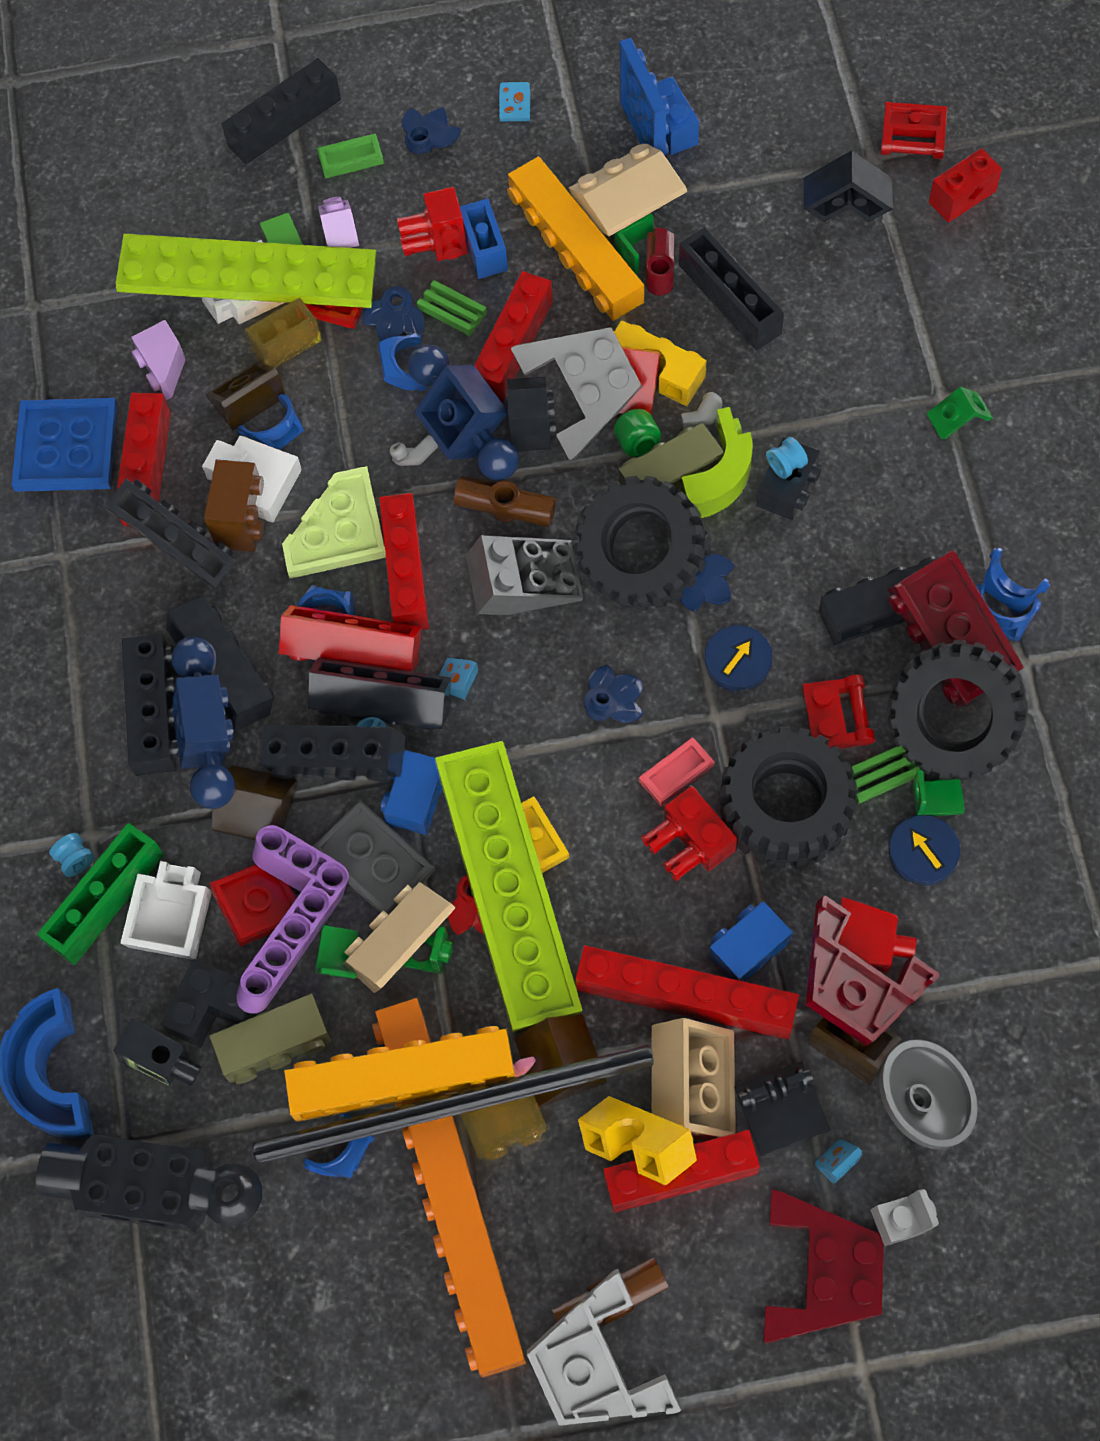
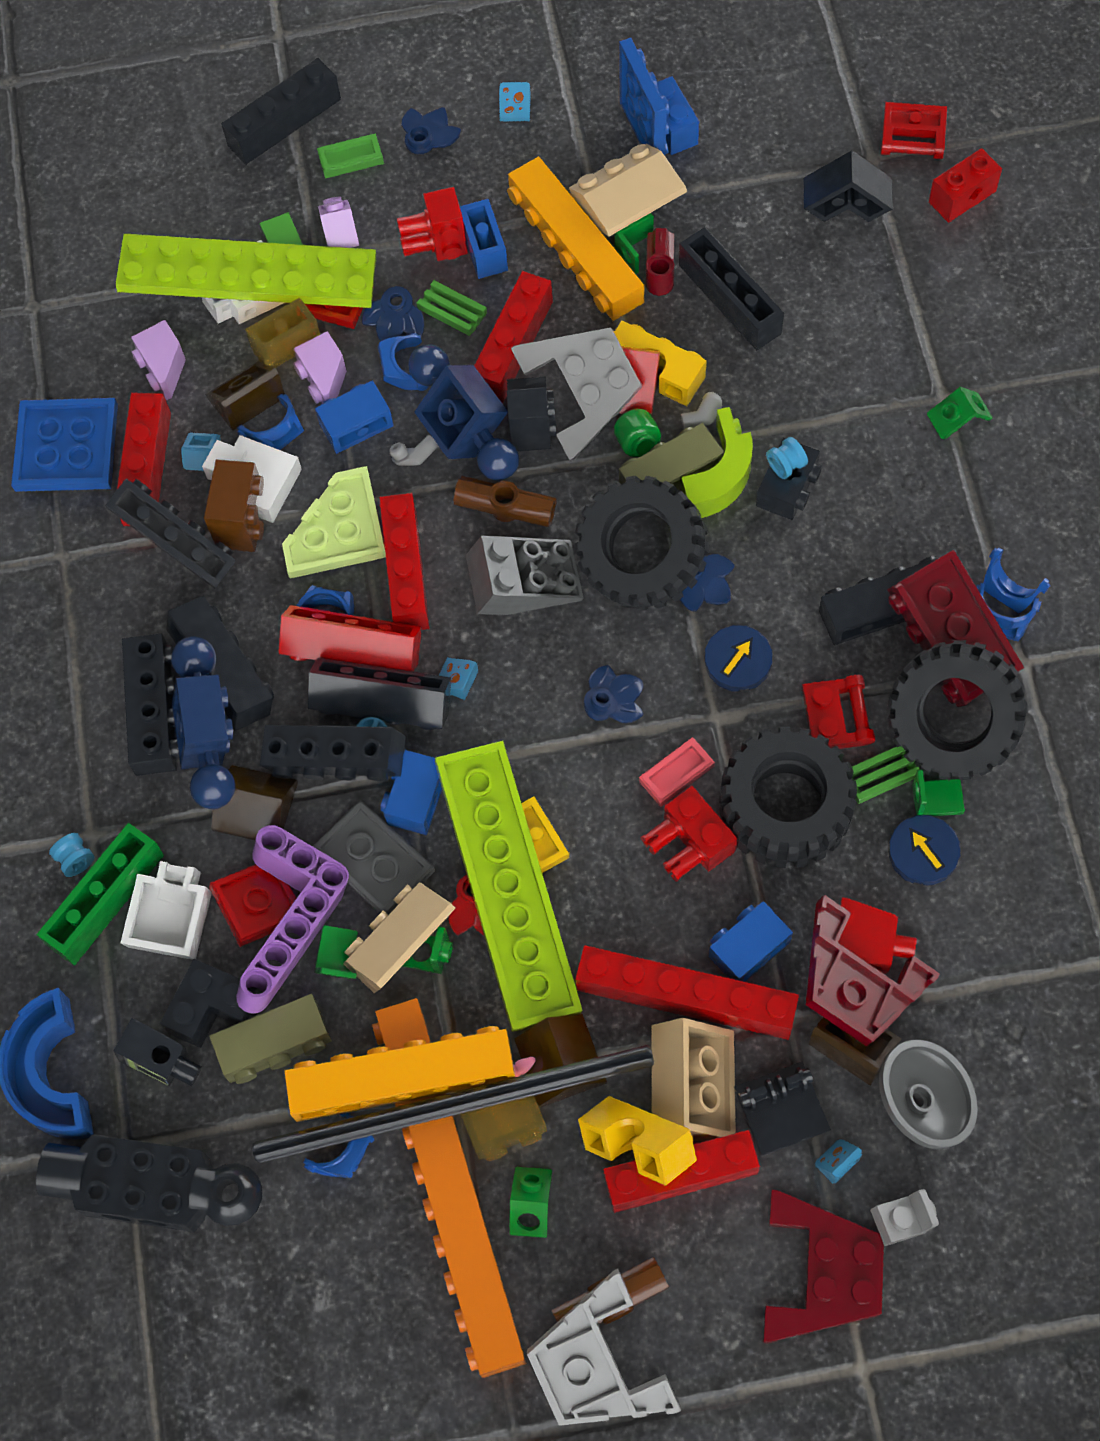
(196, 449): none -> dark azure slope
(322, 366): none -> lavender slope
(354, 416): none -> blue brick
(530, 1195): none -> green bracket

